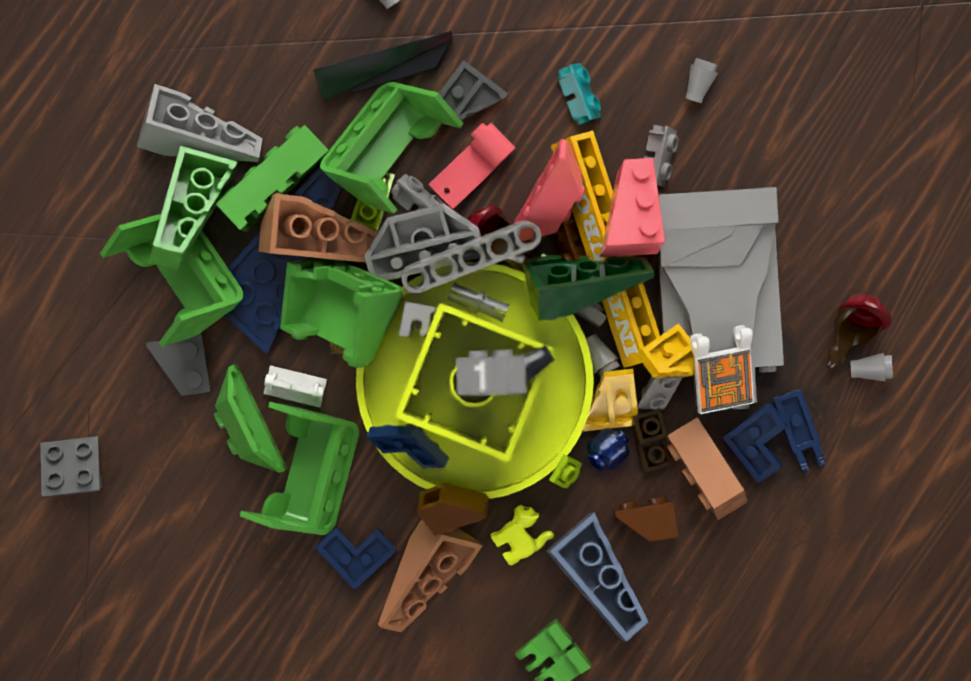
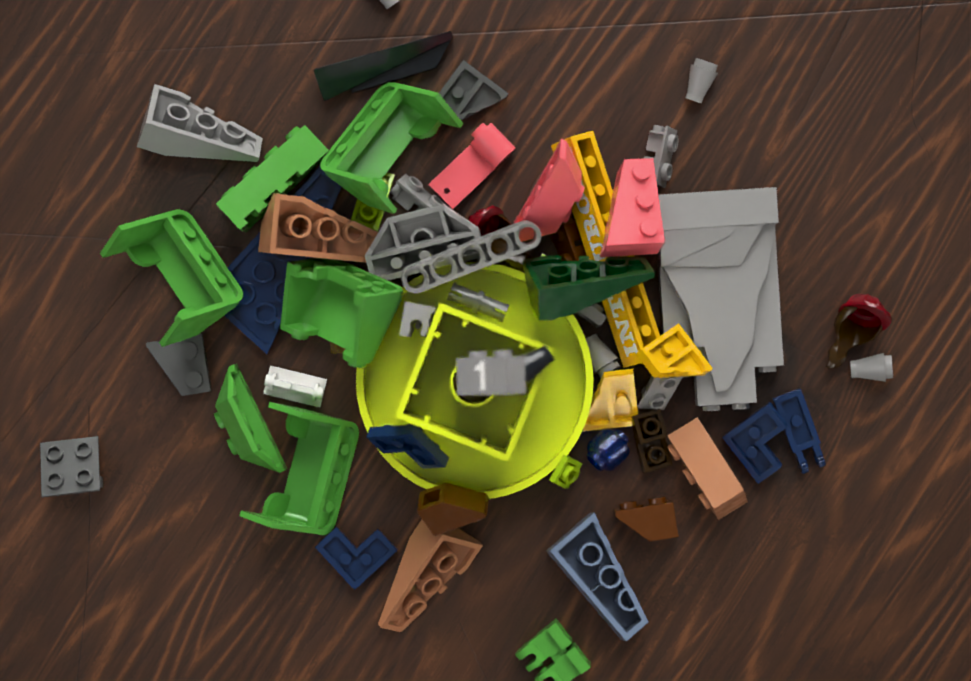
(192, 196): bright green wedge -> none
(518, 538): neon yellow animal -> none
(577, 81): teal hinge -> none
(723, 375): flag -> none

